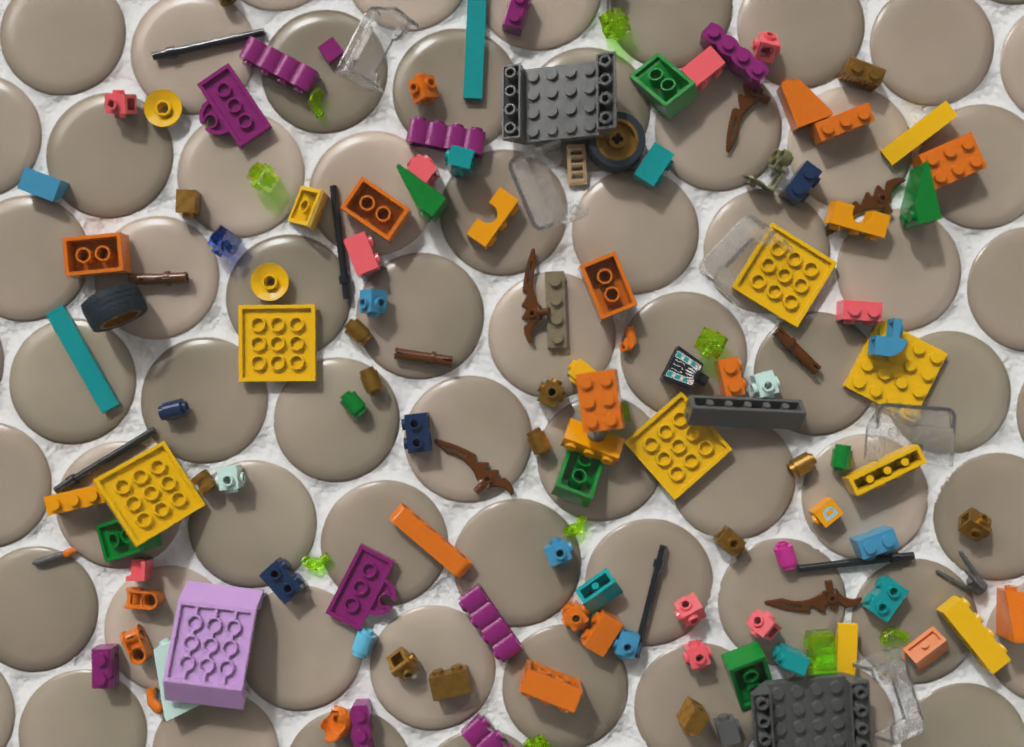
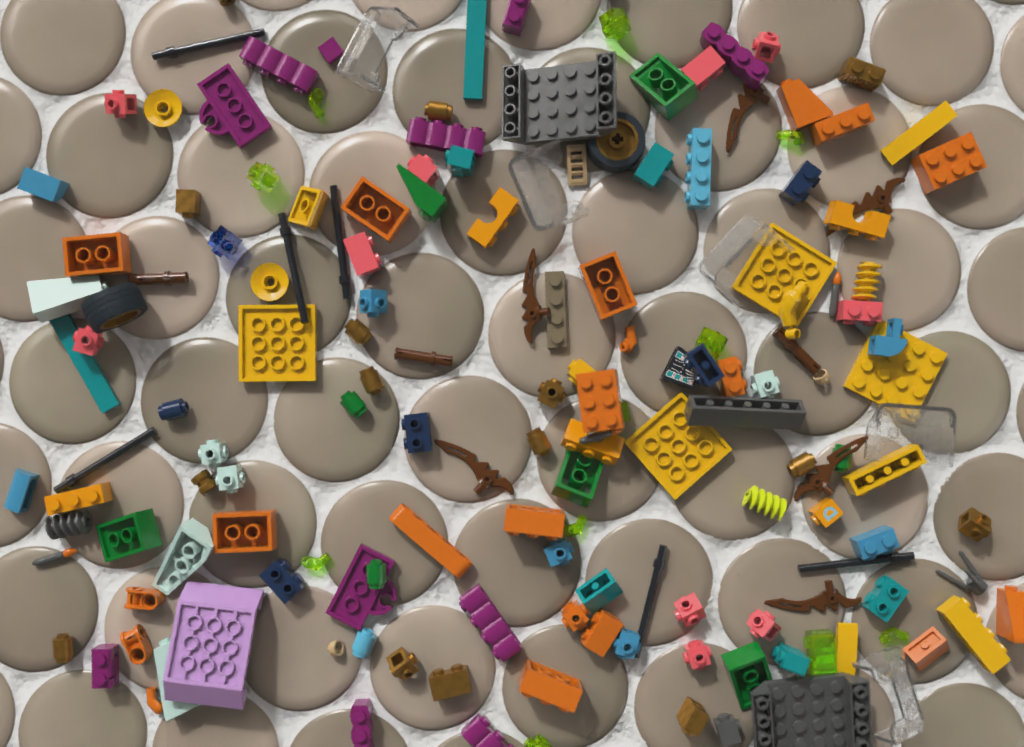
(21, 491): none -> dark azure brick
(62, 296): none -> light aqua slope
(63, 648): none -> pearl gold brick
(68, 525): none -> dark grey piece
(83, 345): none -> coral brick
(141, 569): coral panel -> none
(149, 493): yellow plate -> none
(186, 554): none -> light aqua wedge
(219, 450): none -> light aqua brick
(244, 531): none -> orange brick
(286, 233): none -> black bar
(336, 651): none -> tan hinge
(337, 724): orange hair -> none
(376, 574): none -> green brick
(423, 89): orange brick -> none
(438, 111): none -> pearl gold brick
(534, 521): none -> orange brick
(599, 435): none -> dark grey piece
(699, 168): none -> medium azure brick
(703, 366): none -> dark blue brick
(730, 541): pearl gold brick -> none
(765, 501): none -> neon yellow piece
(776, 162): olive piece -> none
(785, 555): dark pink brick -> none
(788, 307): none -> yellow arm
(790, 134): none -> clear neon green arm
(819, 481): none -> reddish brown piece
(821, 377): none -> tan hinge
(835, 294): none -> dark grey piece
(865, 281): none -> yellow piece
(919, 199): green slope -> none

